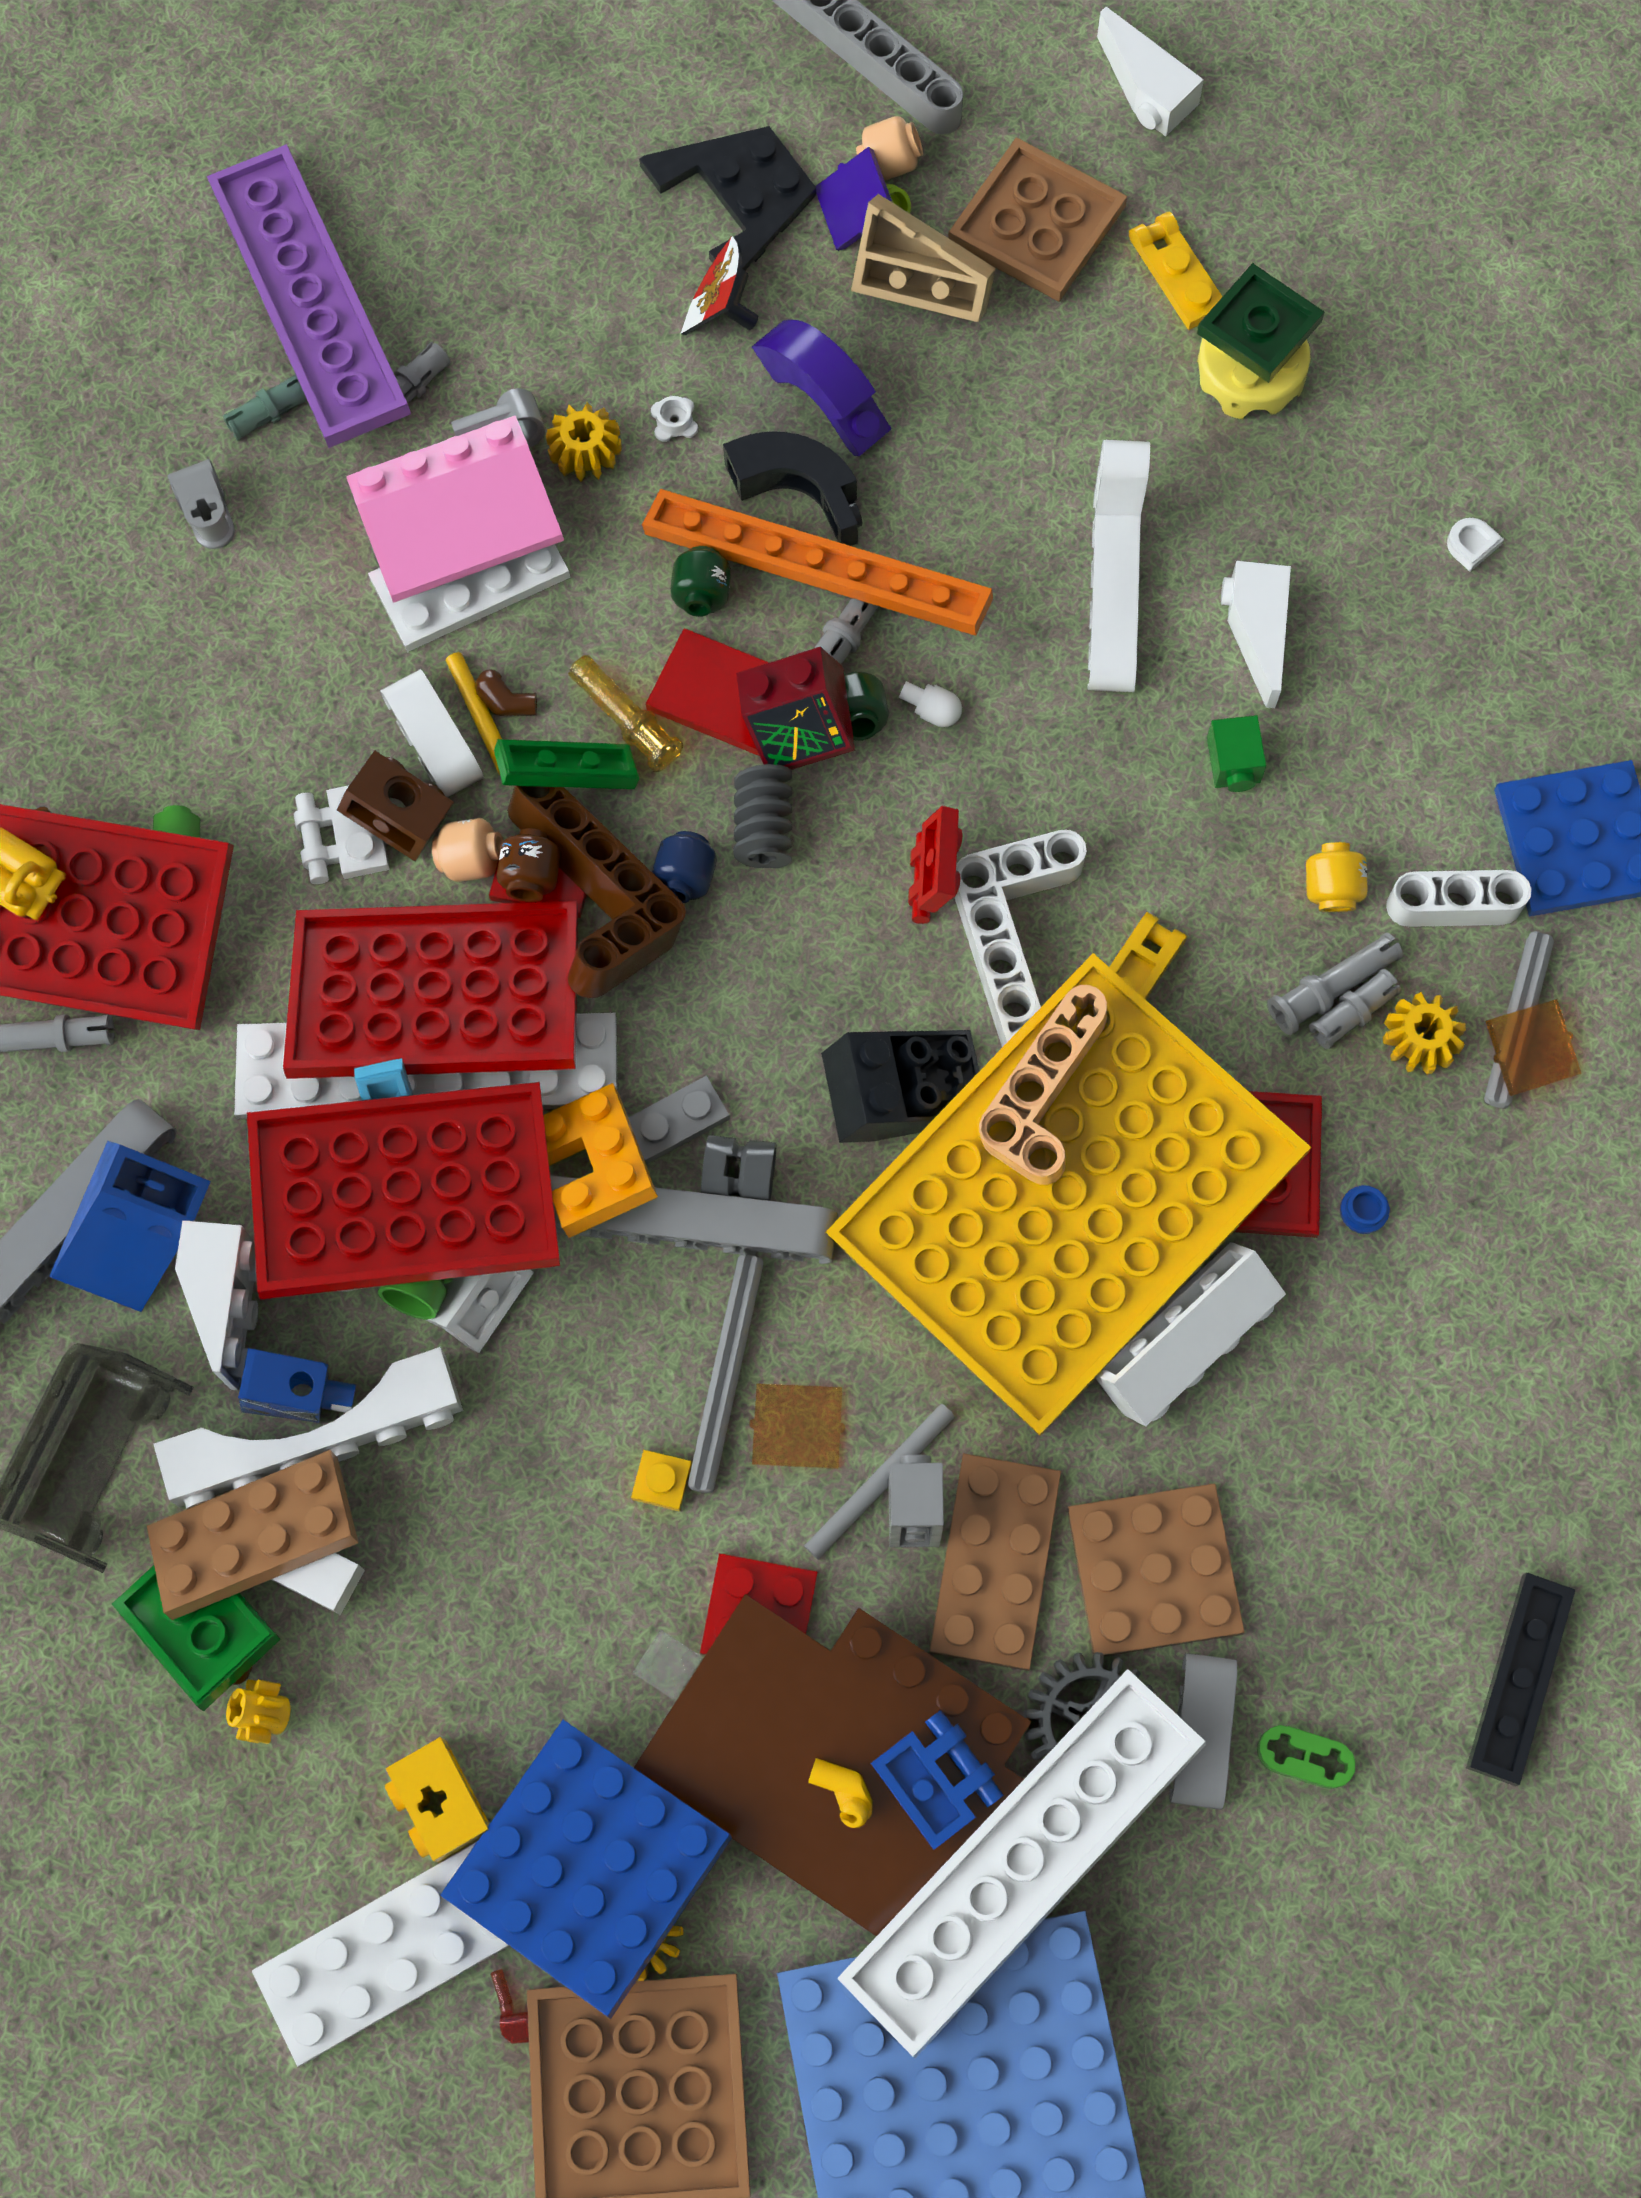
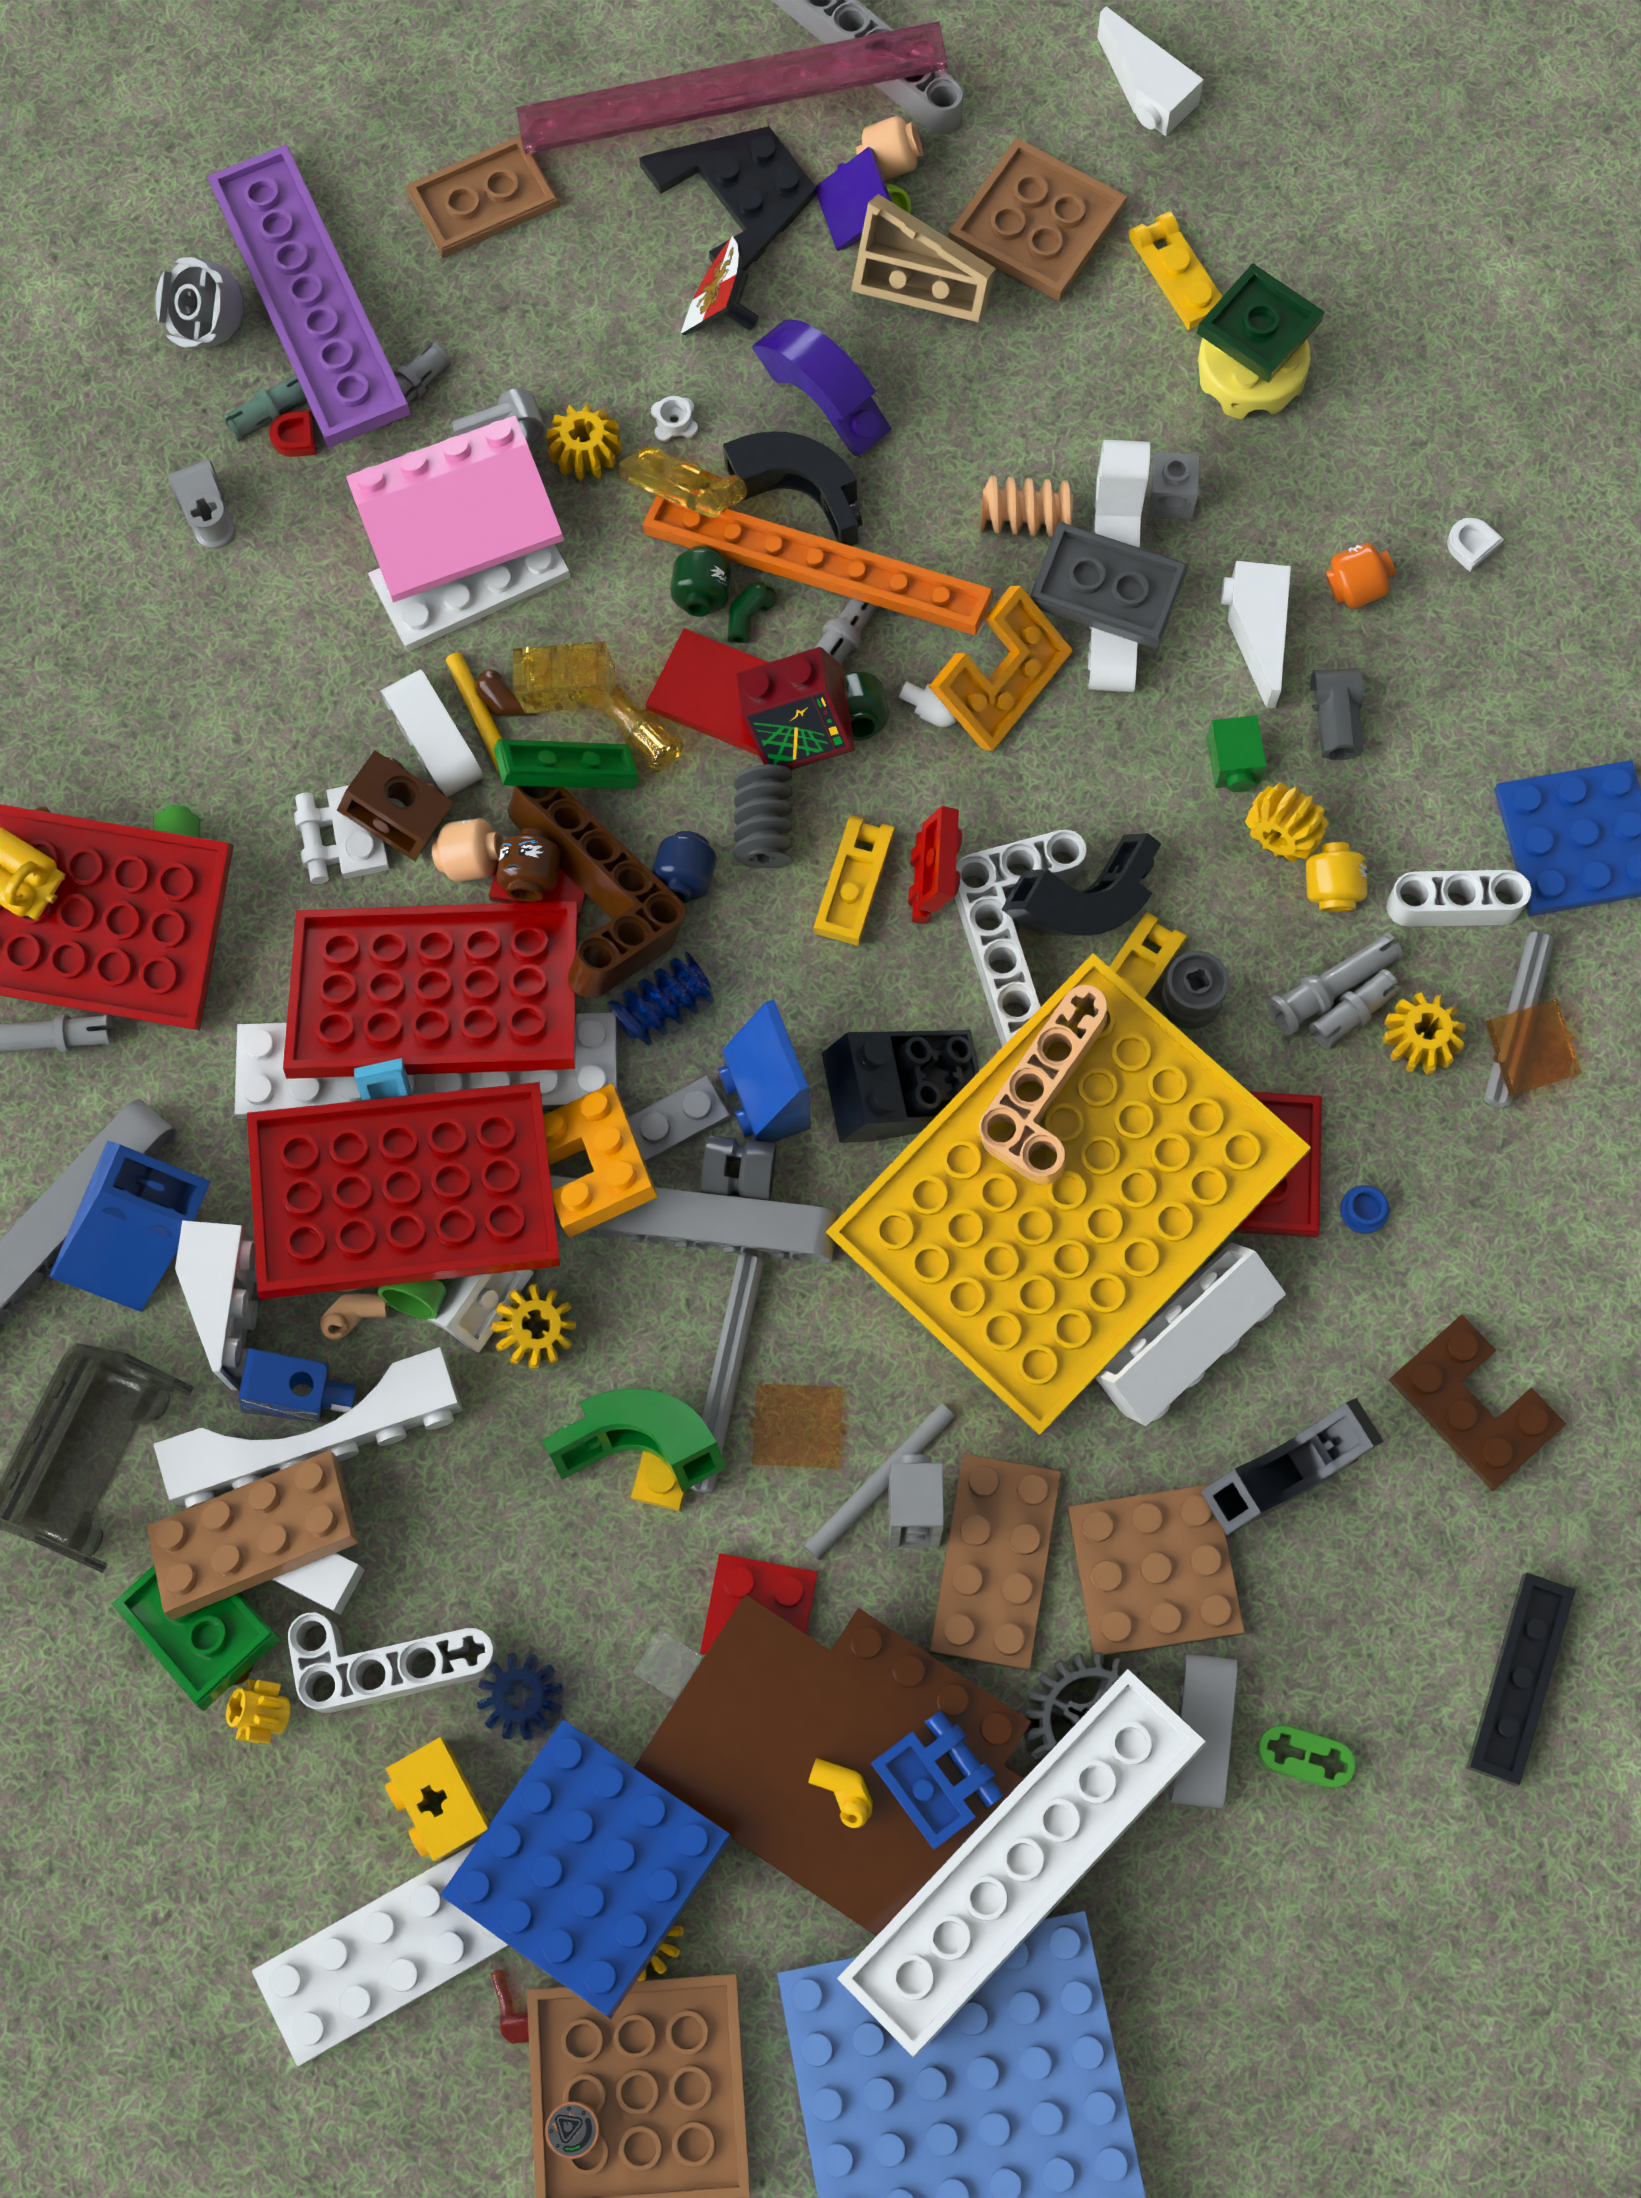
(199, 303): none -> light grey cylinder
(294, 434): none -> red tile
(348, 1312): none -> light nougat arm
(395, 1658): none -> white beam
(481, 196): none -> medium nougat tile
(522, 1338): none -> yellow gear
(534, 1706): none -> clear blue gear
(564, 677): none -> clear yellow brick
(572, 2130): none -> tile
(641, 1422): none -> green arch
(661, 1000): none -> clear blue piece
(682, 481): none -> clear yellow plate
(732, 87): none -> clear pink plate
(741, 609): none -> dark green arm
(766, 1078): none -> blue slope
(853, 881): none -> yellow plate
(995, 704): none -> light orange plate
(1026, 506): none -> light nougat piece
(1054, 908): none -> black arch
(1108, 585): none -> dark grey tile
(1173, 485): none -> light grey brick
(1193, 1001): none -> dark grey wheel
(1287, 822): none -> yellow gear
(1292, 1467): none -> black arch
(1338, 709): none -> dark grey piece
(1360, 575): none -> orange head
(1436, 1391): none -> reddish brown plate

